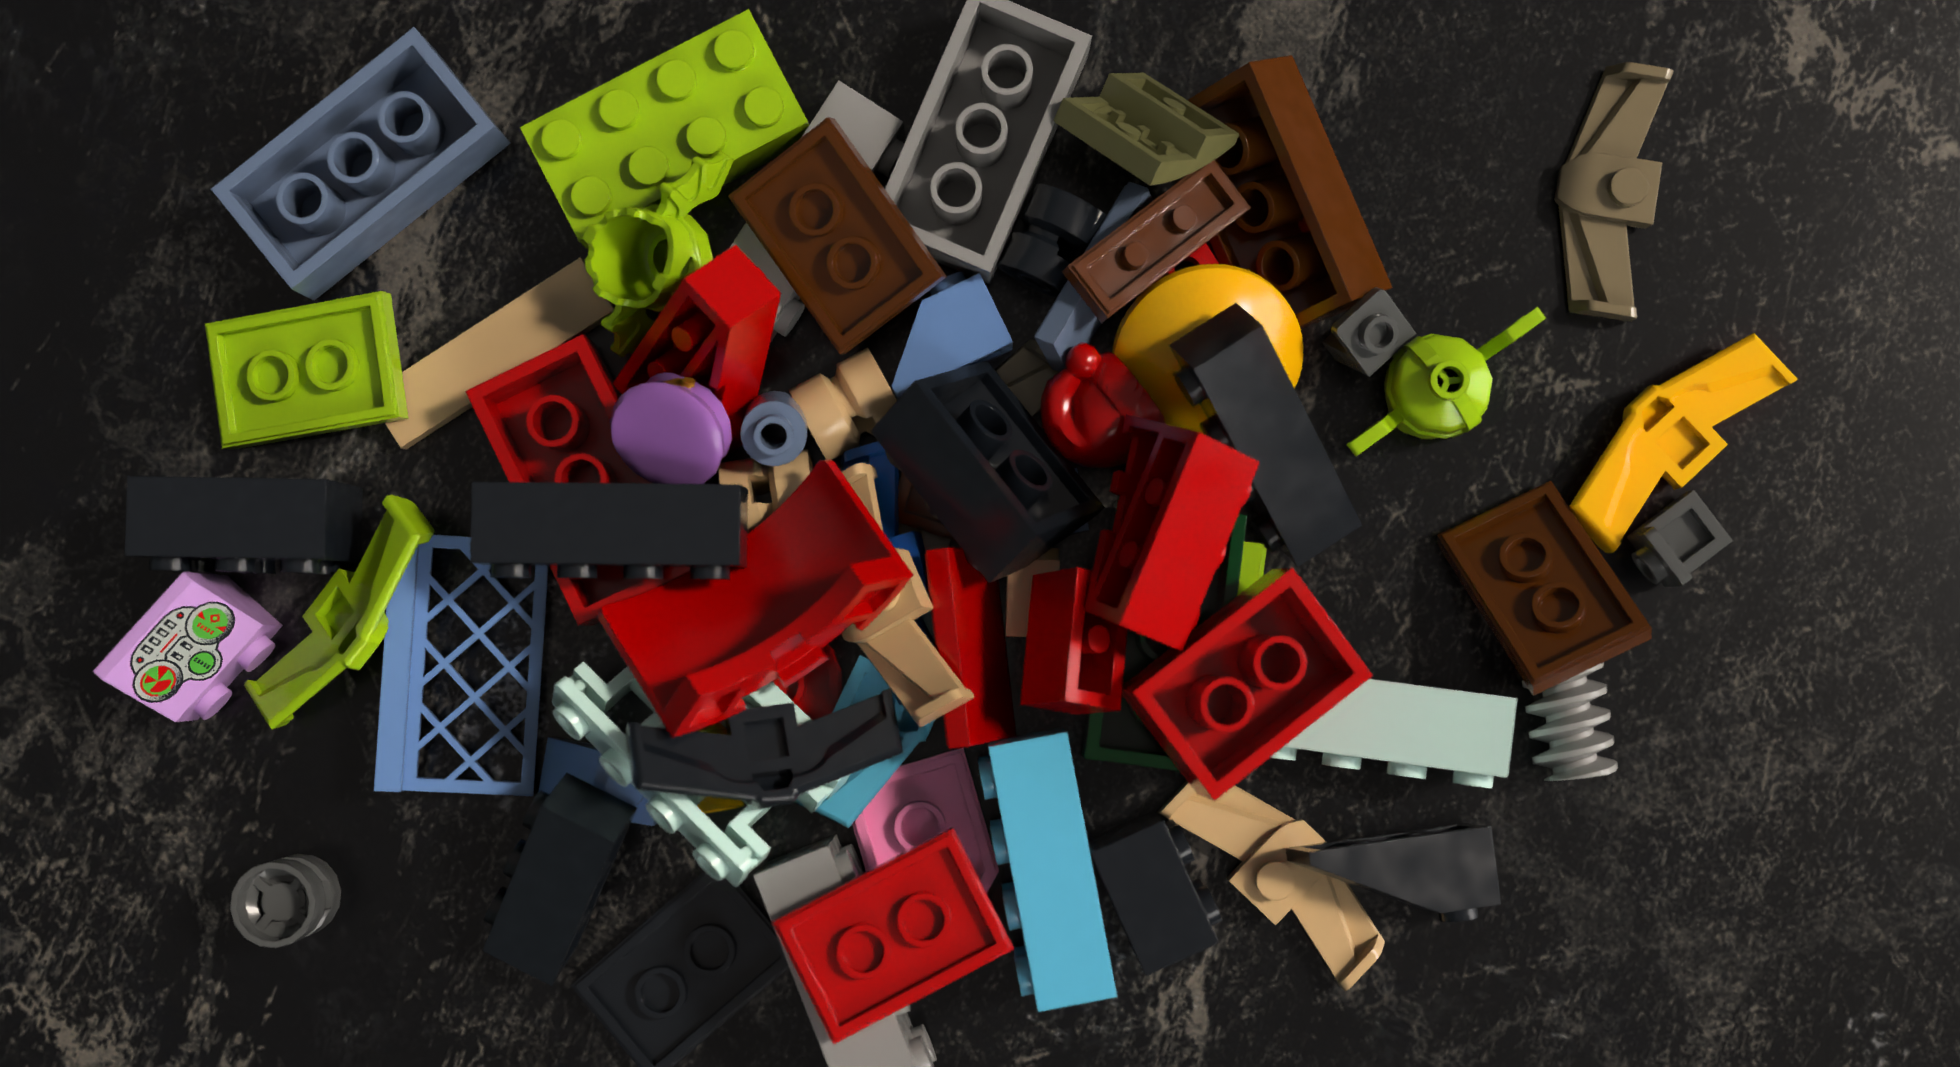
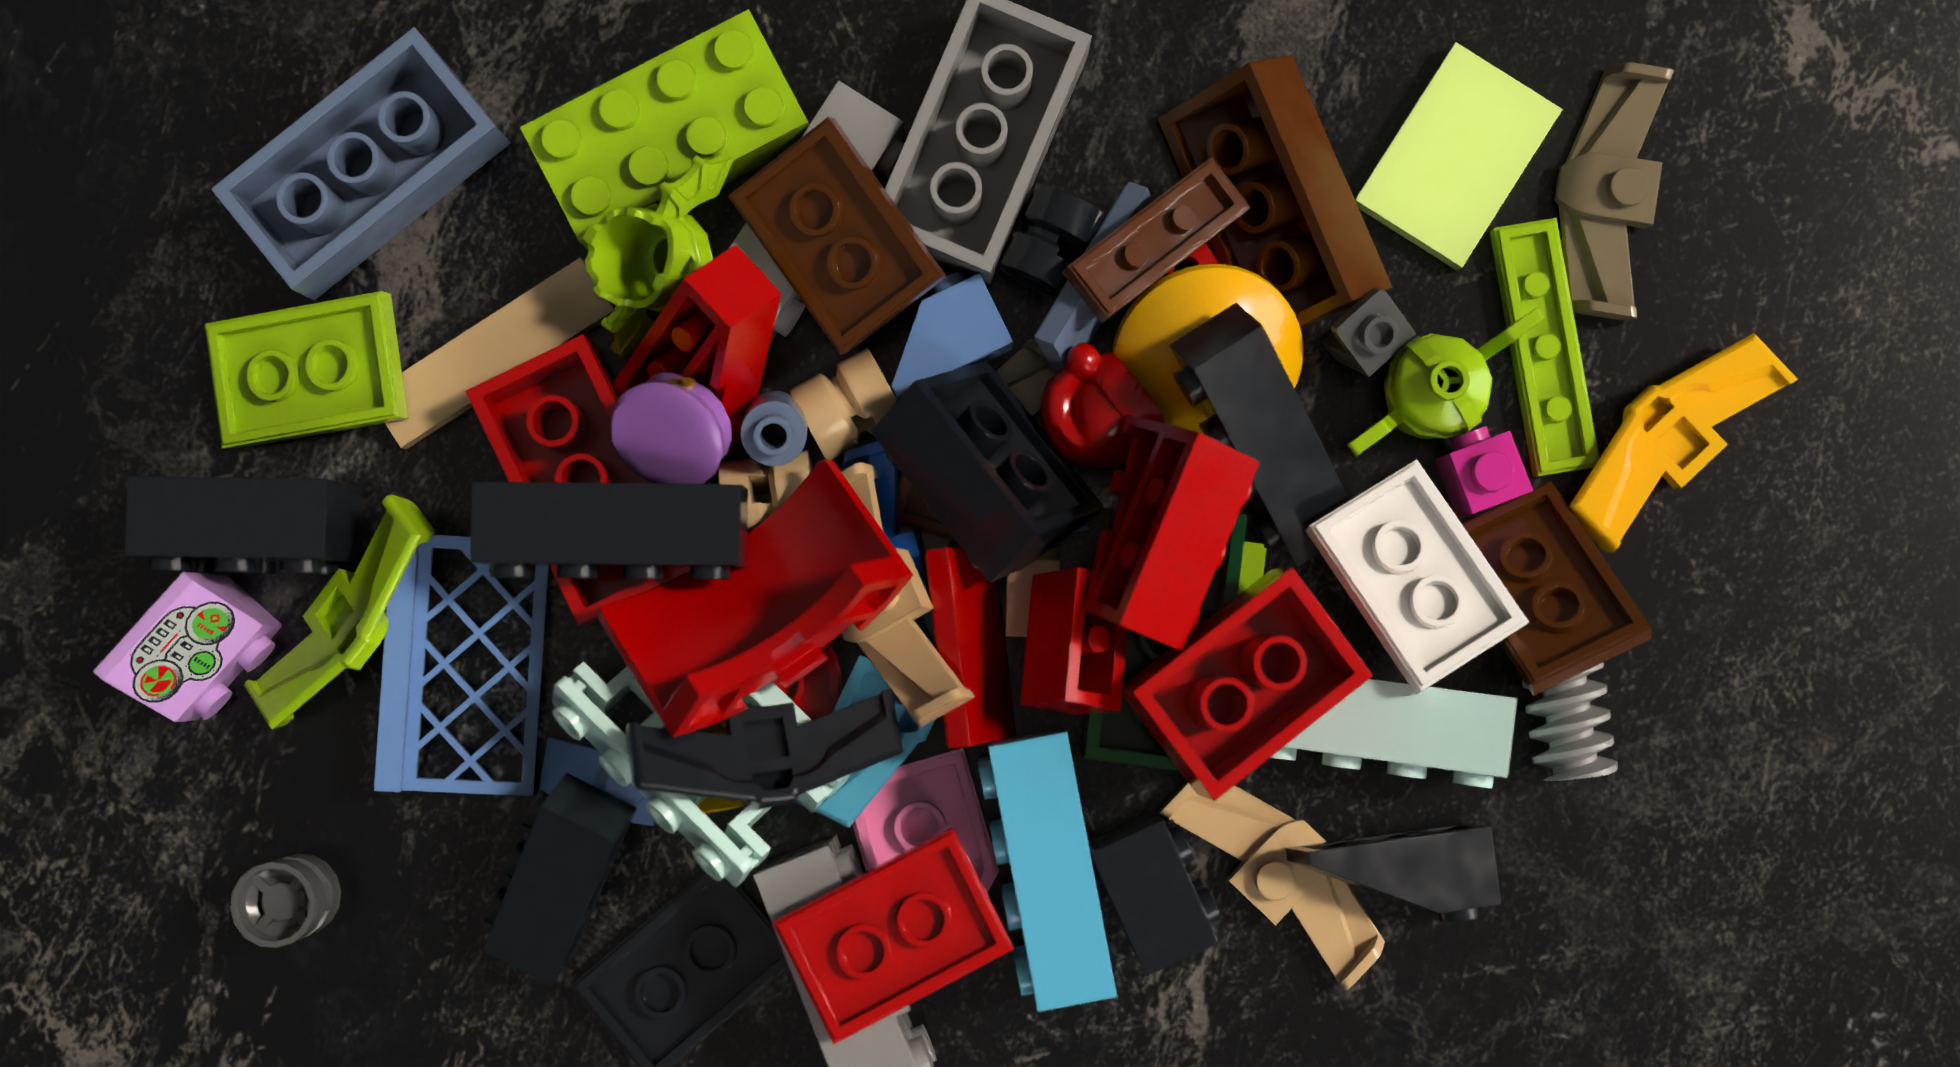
(1146, 128): olive slope -> none
(1416, 576): none -> white tile
(1457, 156): none -> yellowish green tile
(1482, 471): none -> dark pink brick
(1549, 355): none -> lime tile
(1677, 541): dark grey bracket -> none

